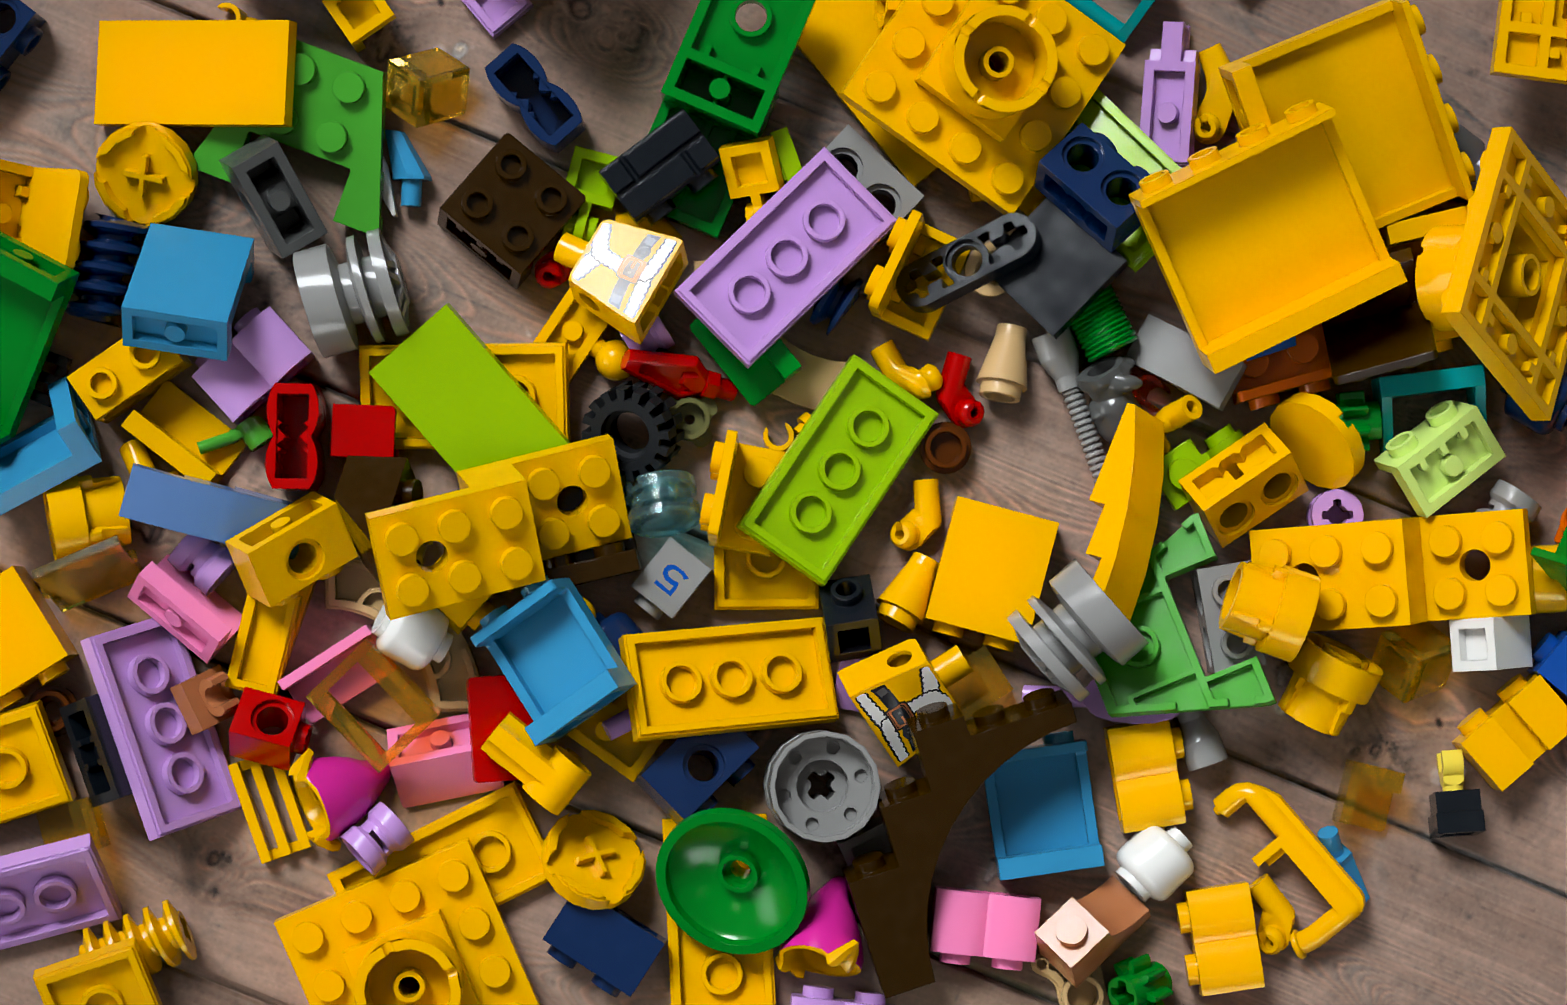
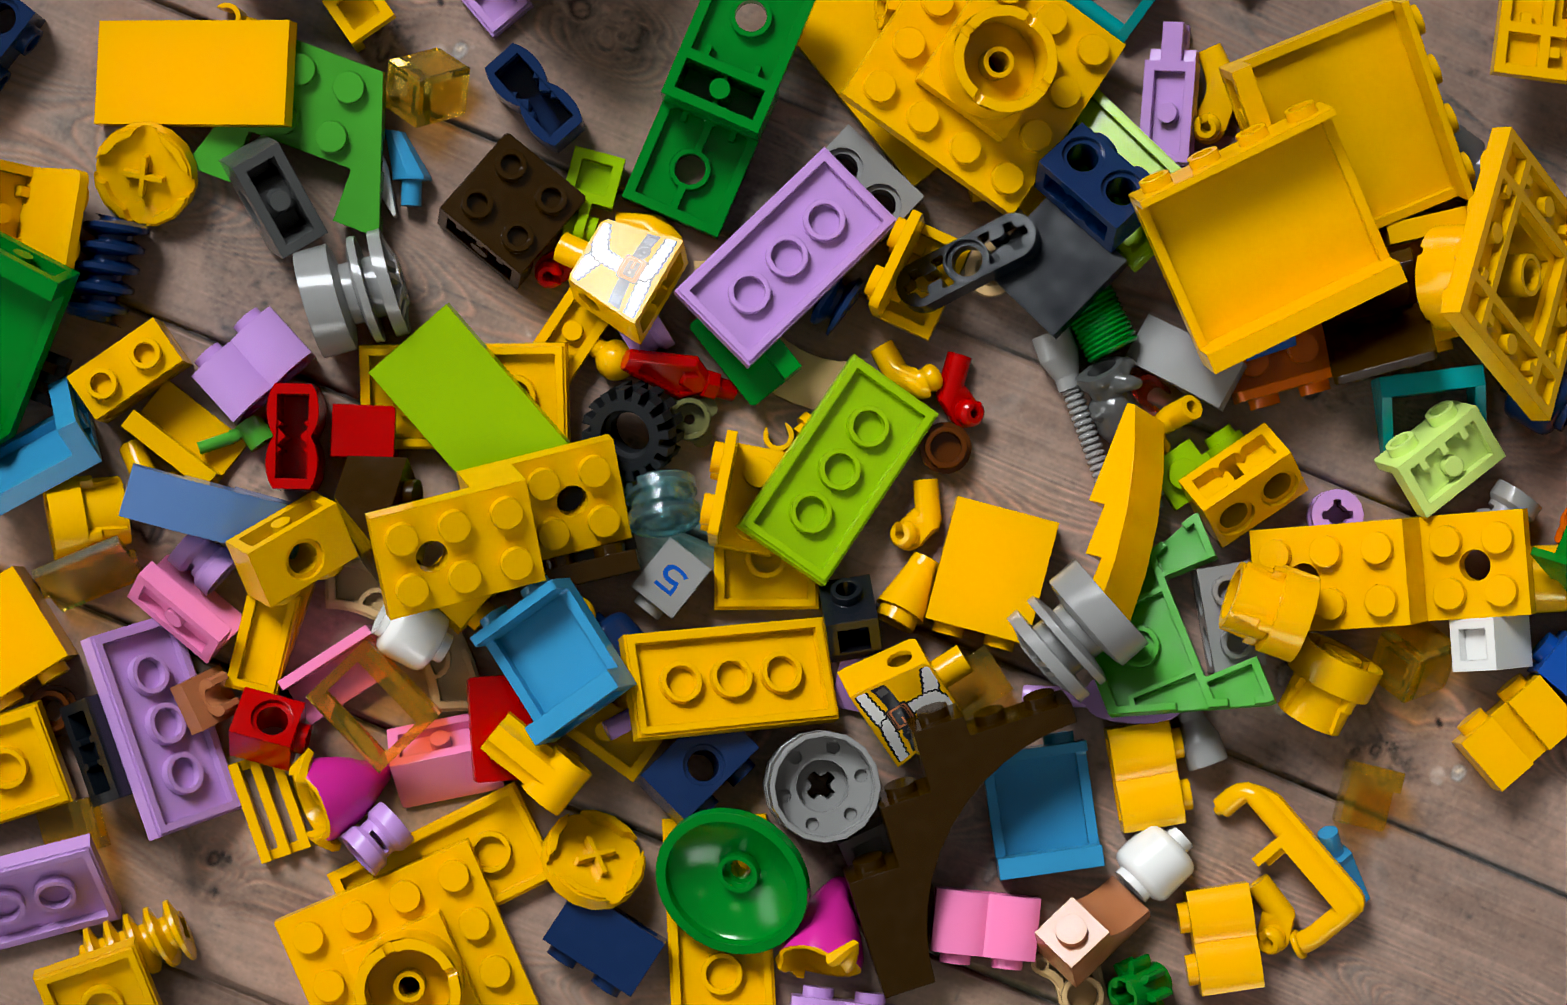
(186, 291): dark azure panel -> none
(661, 168): black brick -> none
(752, 171): yellow plate -> none
(786, 153): lime tile -> none
(1005, 366): tan cone -> none
(1319, 440): yellow tile -> none
(1362, 414): green gear -> none
(1454, 810): black piece -> none

